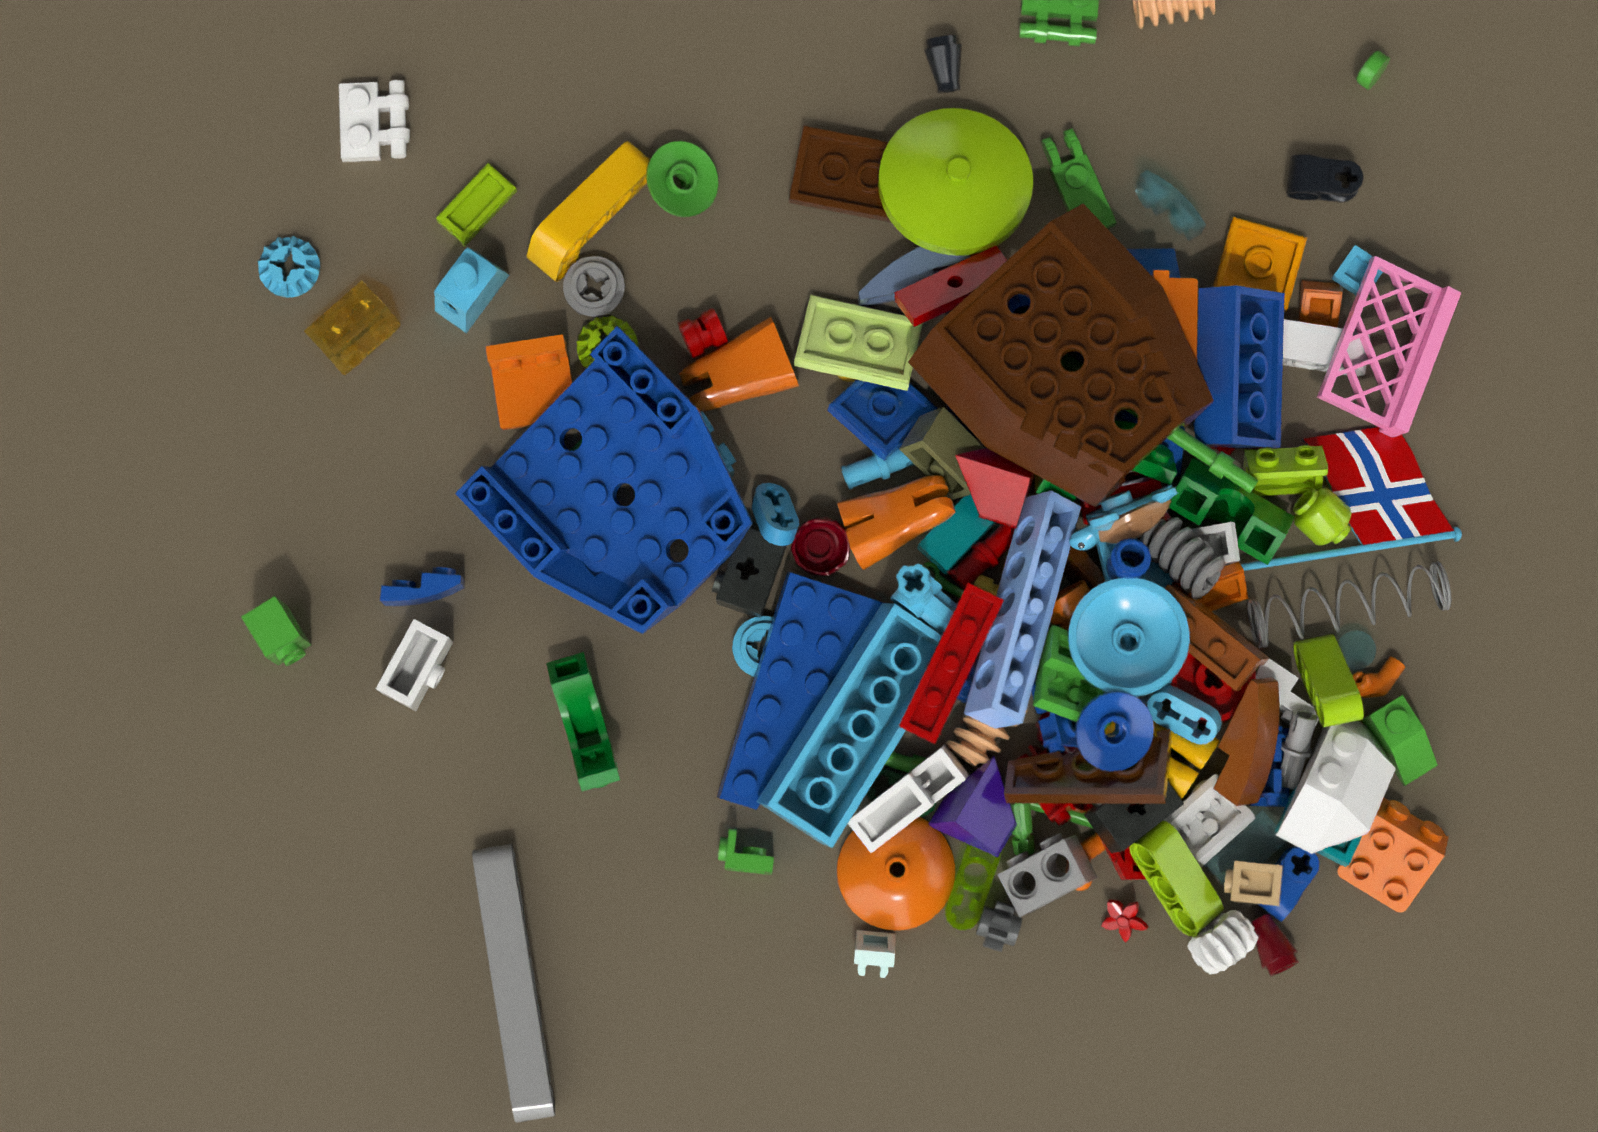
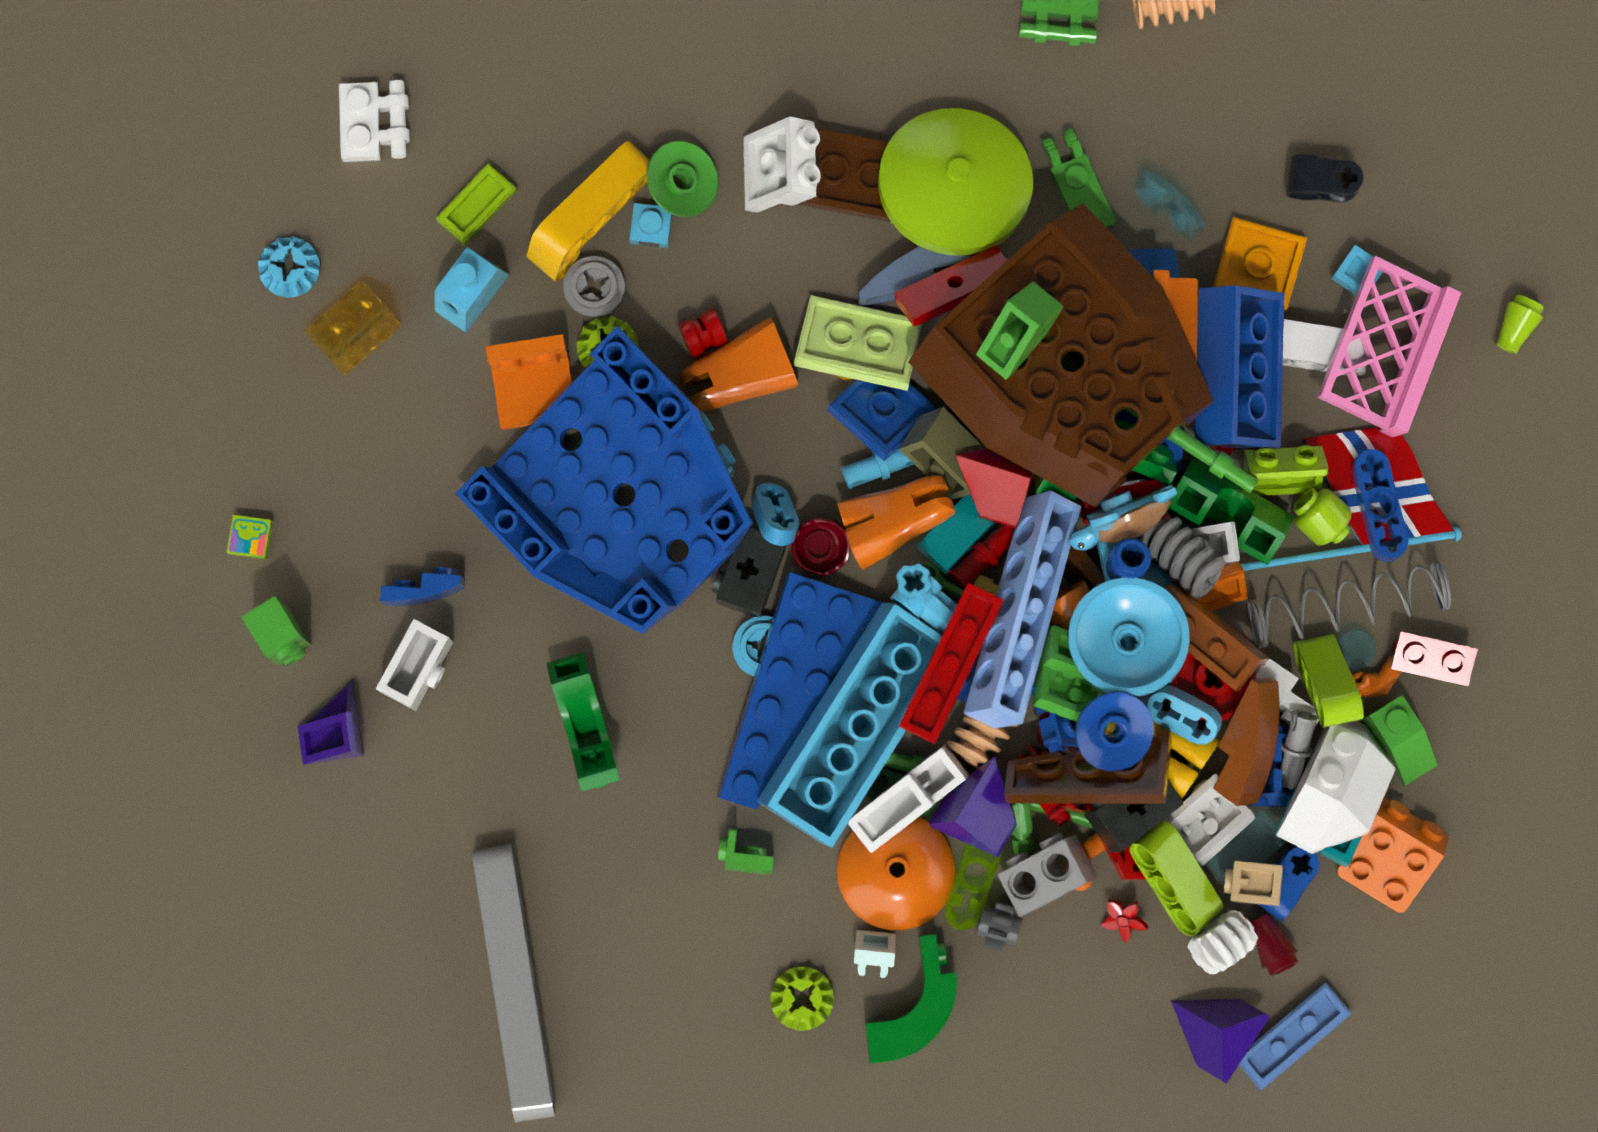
(249, 537): none -> tile
(333, 731): none -> dark purple slope
(650, 226): none -> medium azure plate
(780, 164): none -> white plate
(821, 997): none -> lime gear
(917, 1028): none -> green arch
(944, 60): black cone -> none
(1019, 329): none -> bright green slope
(1219, 1032): none -> dark purple slope
(1293, 1036): none -> medium blue tile
(1320, 303): orange slope -> none
(1372, 69): bright green tile -> none
(1396, 530): none -> blue beam
(1433, 658): none -> hinge
(1519, 322): none -> lime cone

